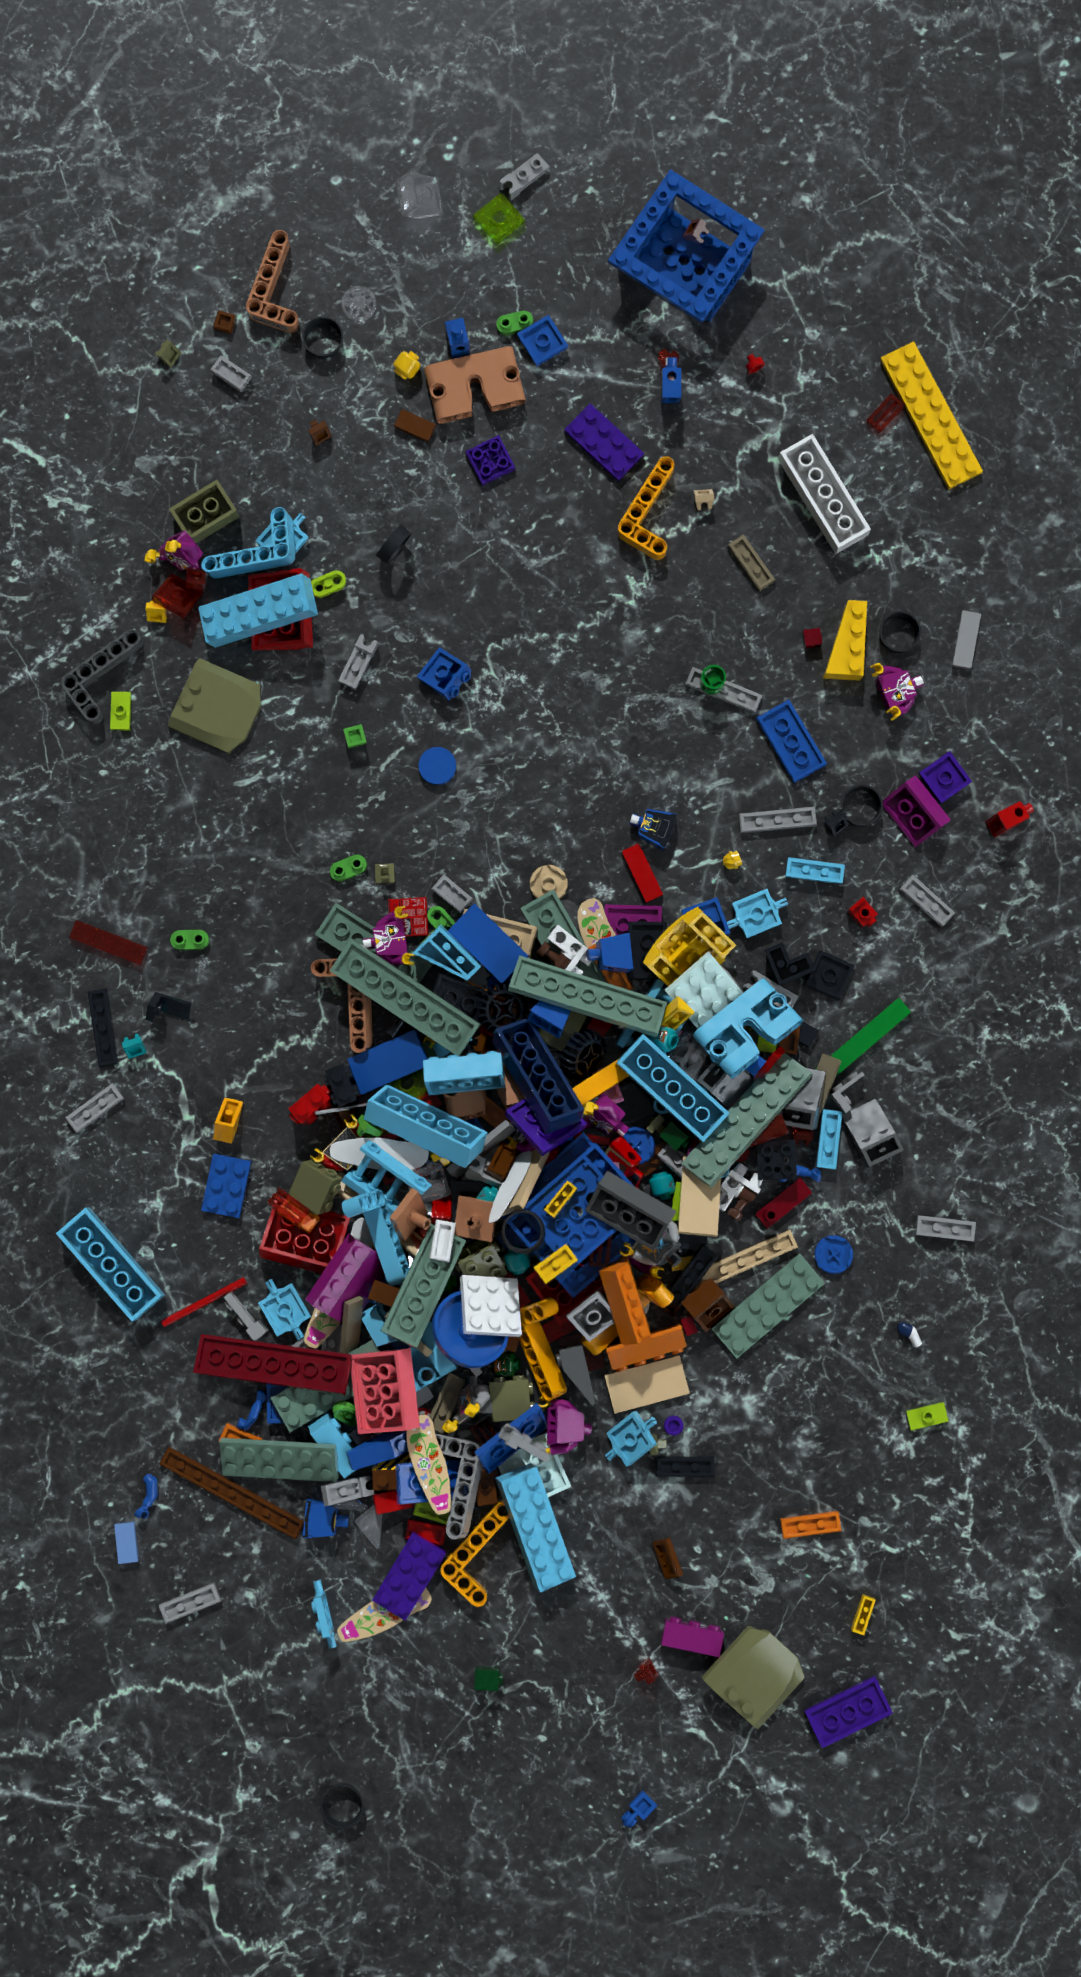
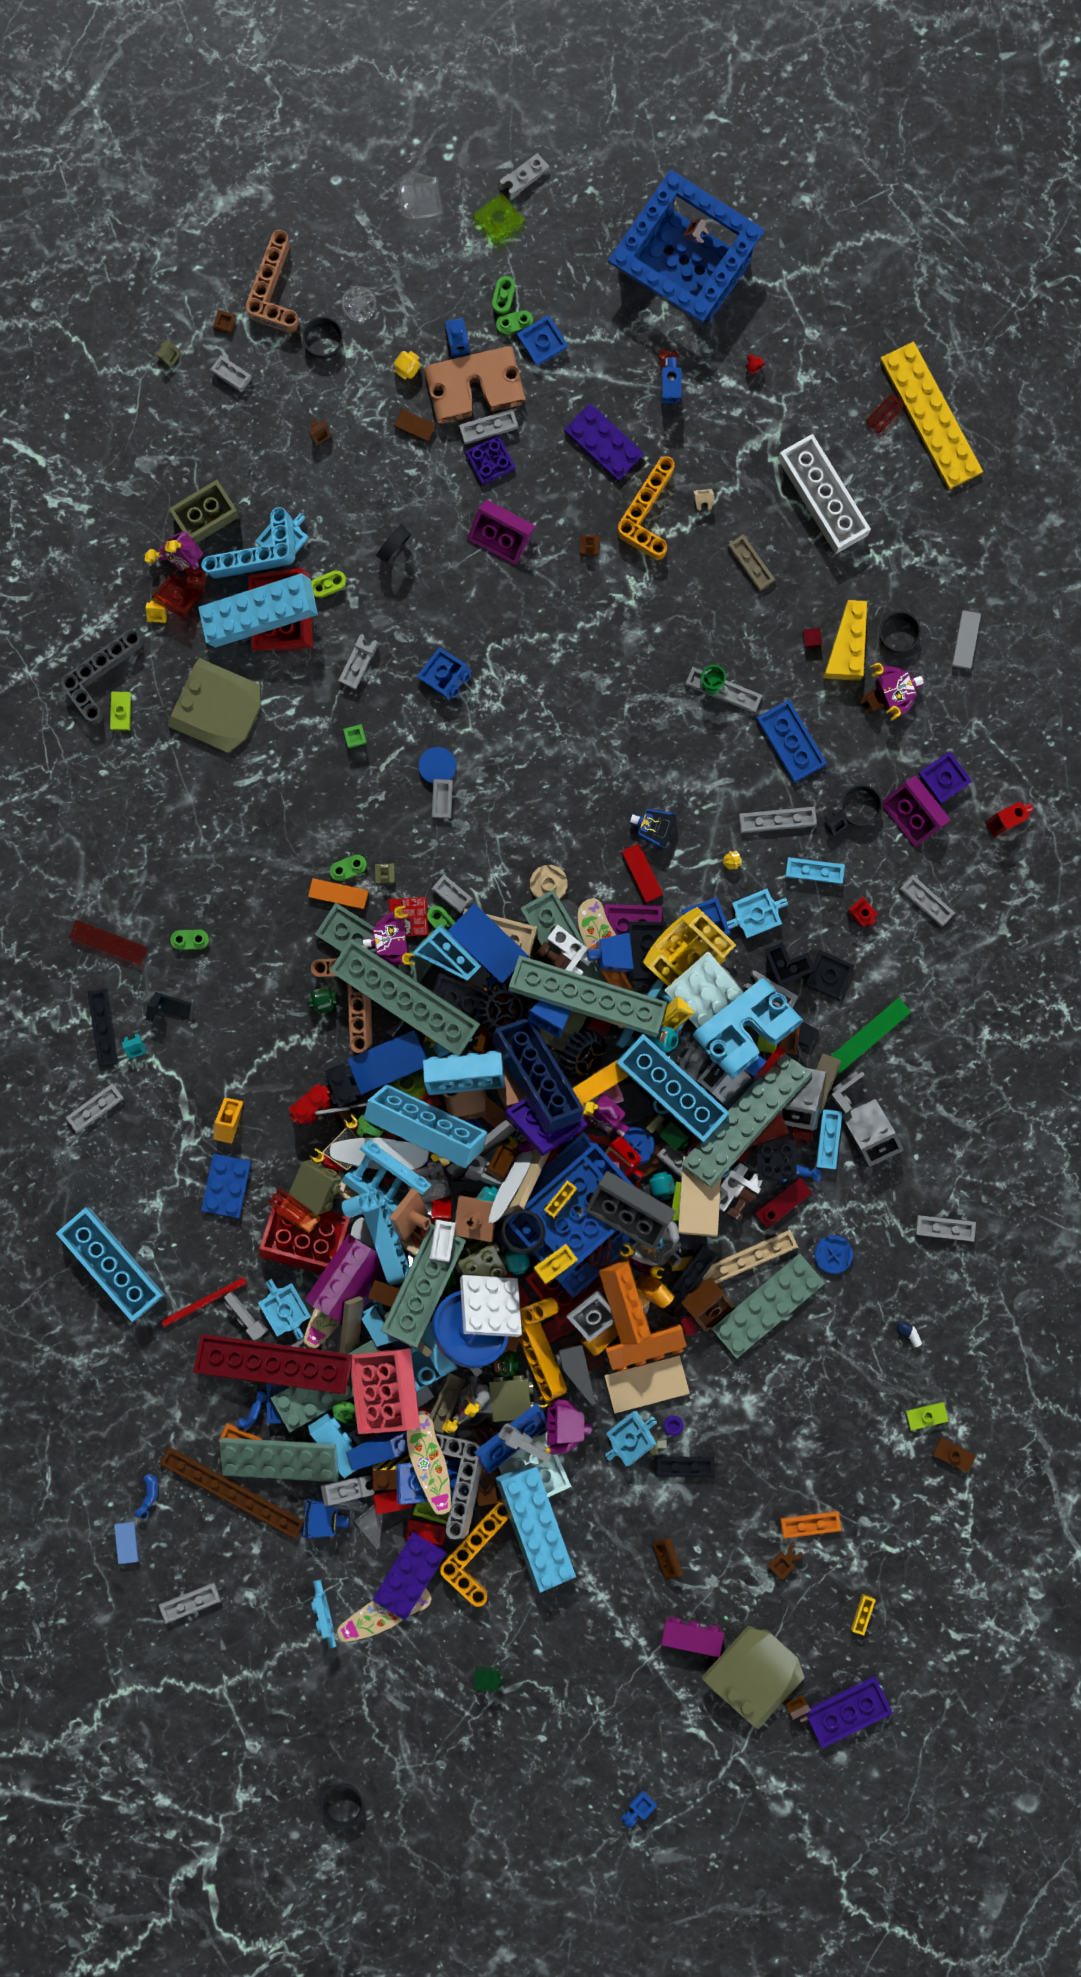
(321, 1000): none -> dark green head
(338, 894): none -> orange tile
(442, 798): none -> light grey tile
(488, 426): none -> light grey plate
(501, 532): none -> magenta slope
(503, 296): none -> bright green plate
(589, 545): none -> reddish brown tile
(647, 1671): clear red tile -> none
(782, 1563): none -> reddish brown plate
(798, 1708): none -> reddish brown tile
(875, 701): none -> reddish brown tile
(954, 1455): none -> reddish brown plate

